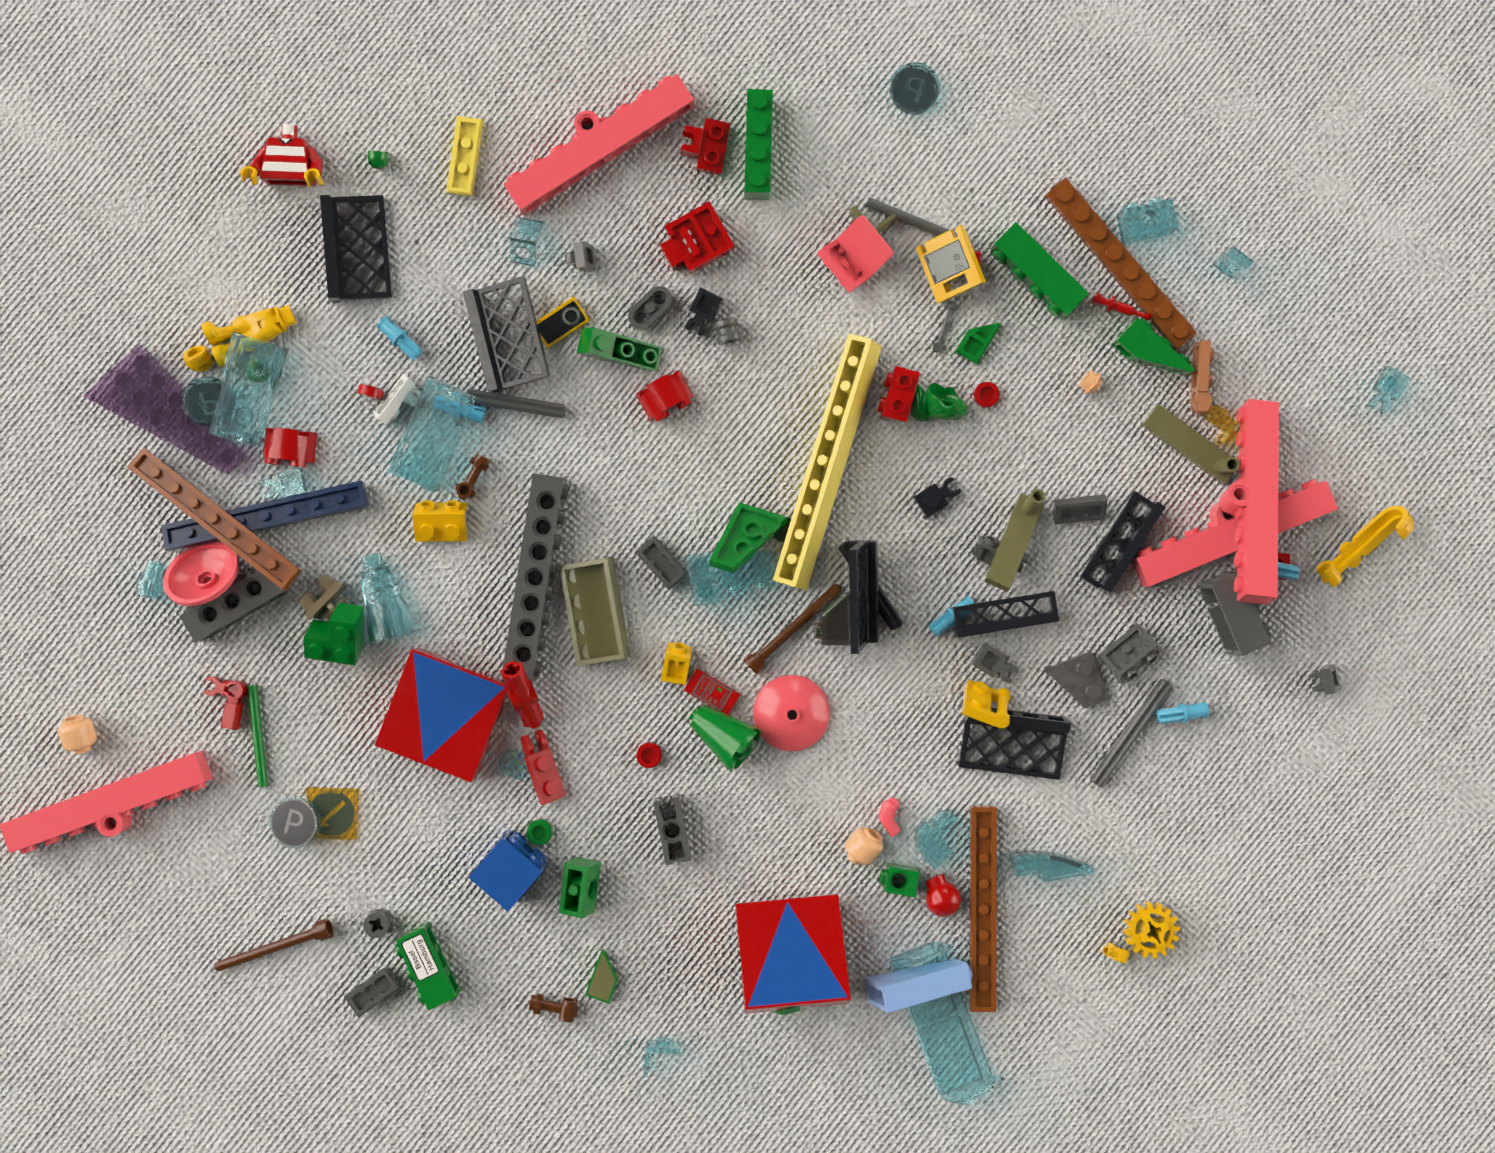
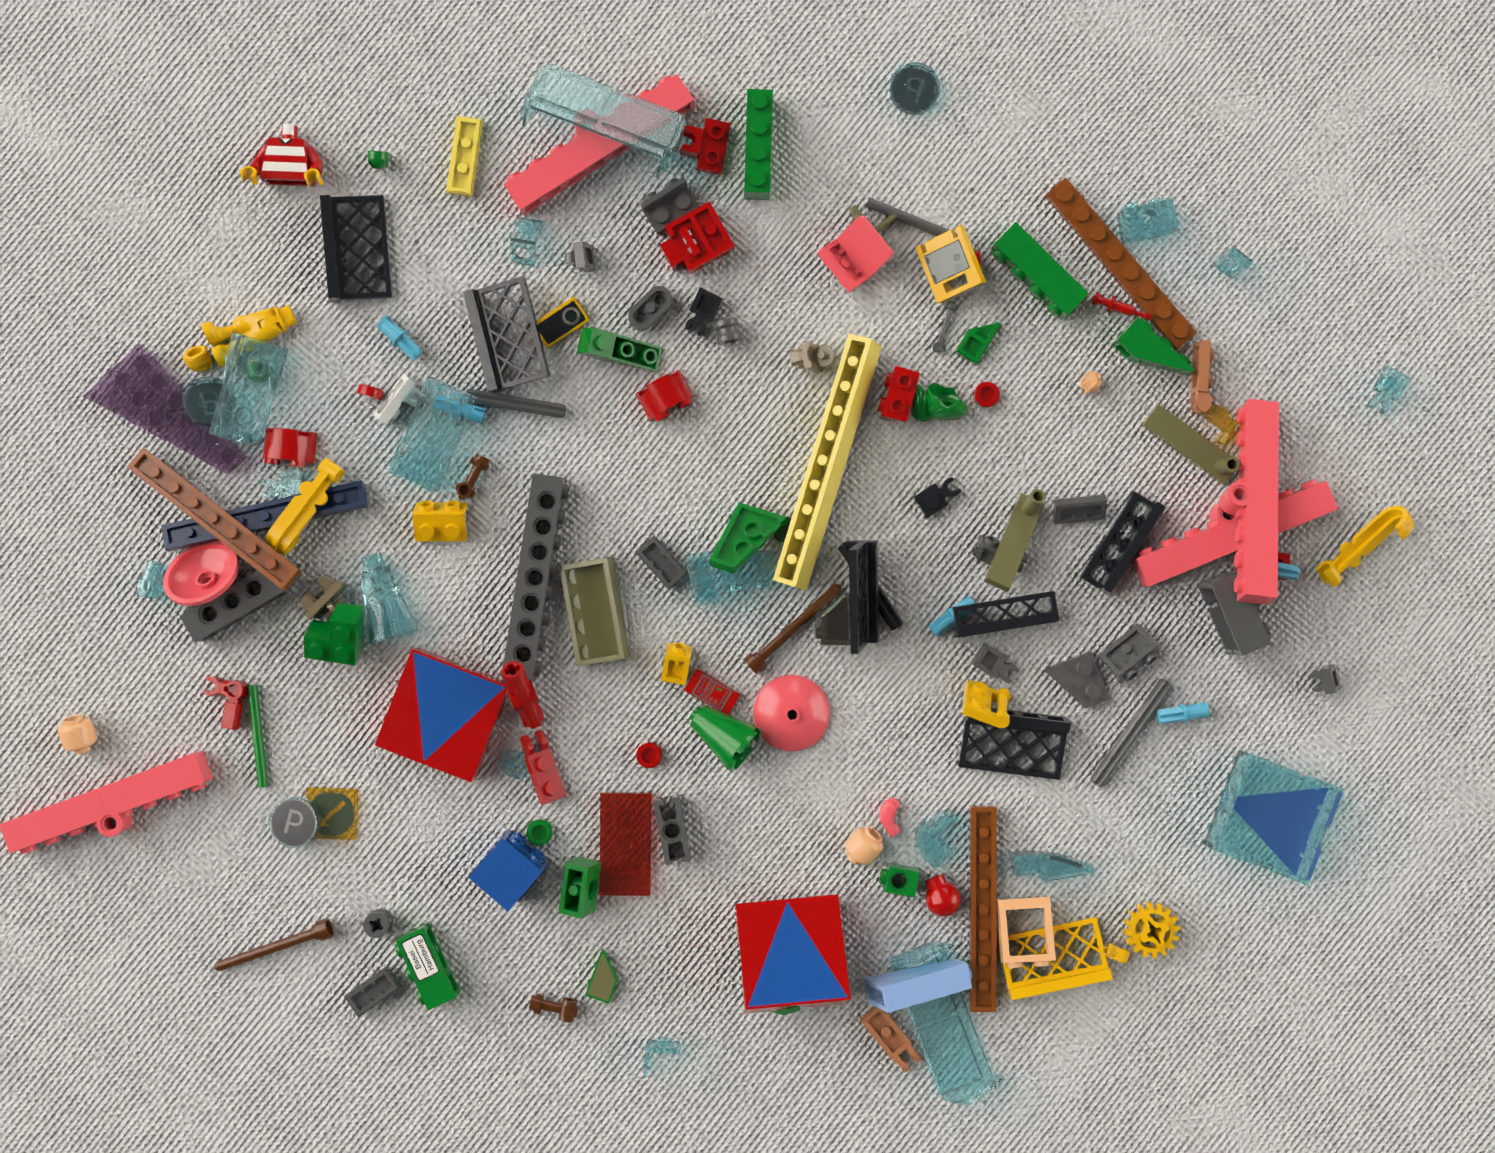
(291, 522): none -> yellow piece
(606, 112): none -> clear light blue piece
(625, 843): none -> clear red tile
(668, 204): none -> dark grey bracket
(812, 356): none -> dark tan hips
(889, 1036): none -> nougat hinge
(1025, 903): none -> light nougat window
(1063, 979): none -> yellow fence
(1273, 817): none -> clear light blue tile

